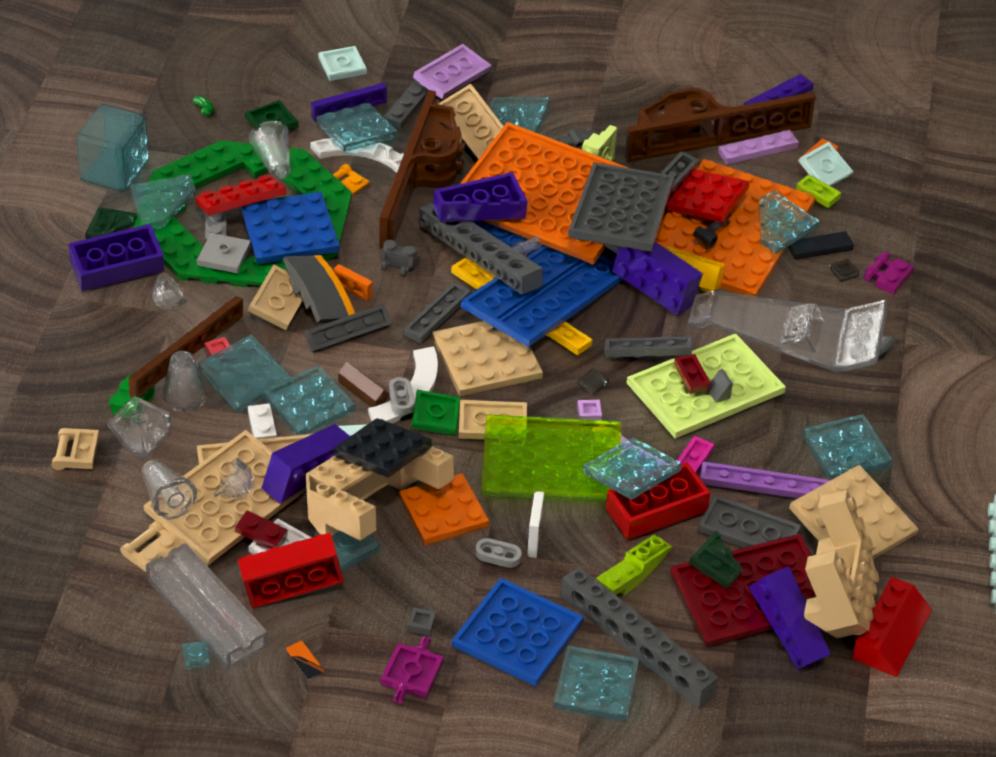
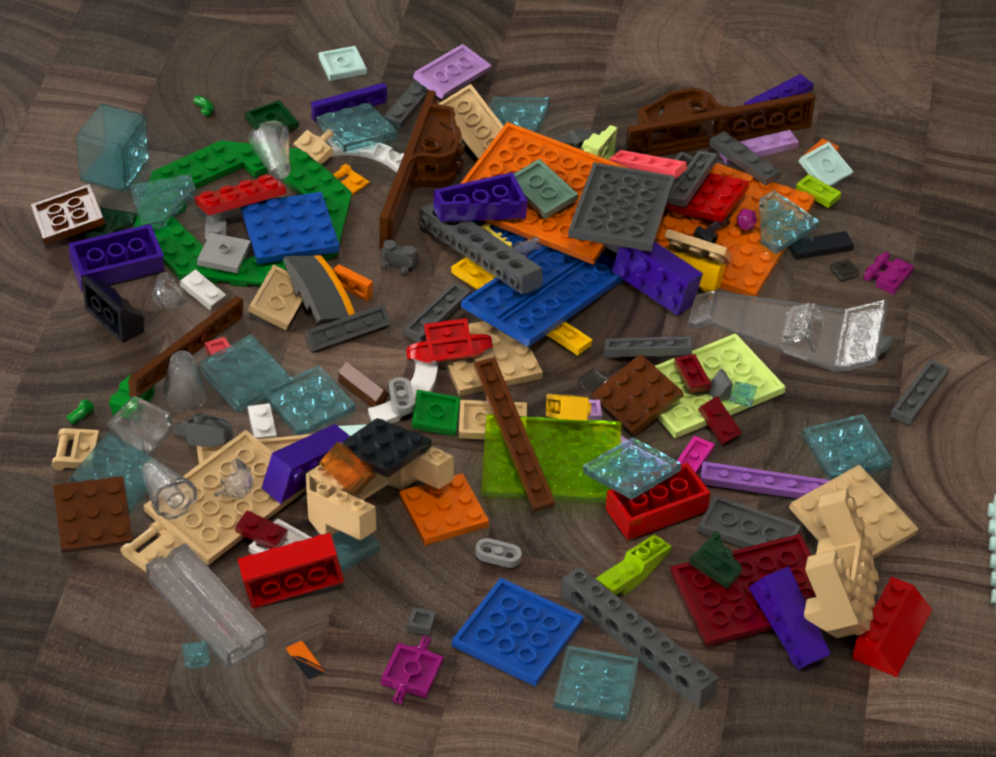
(67, 214): none -> plate
(85, 408): none -> green arm
(92, 514): none -> reddish brown plate
(111, 309): none -> black slope
(115, 459): none -> clear light blue plate
(202, 290): none -> white plate
(204, 430): none -> dark grey hinge
(315, 145): none -> tan plate
(347, 468): none -> clear orange panel
(448, 342): none -> red plate
(486, 227): none -> light yellow piece
(514, 435): none -> reddish brown plate
(535, 524): white tile -> none
(544, 189): none -> sand green plate
(567, 407): none -> yellow brick
(637, 395): none -> reddish brown plate
(649, 163): none -> coral plate
(692, 178): none -> dark grey plate
(698, 246): none -> tan plate
(719, 420): none -> dark red plate
(743, 394): none -> clear light blue plate
(744, 158): none -> dark grey plate
(746, 219): none -> magenta plate
(920, 392): none -> dark grey plate

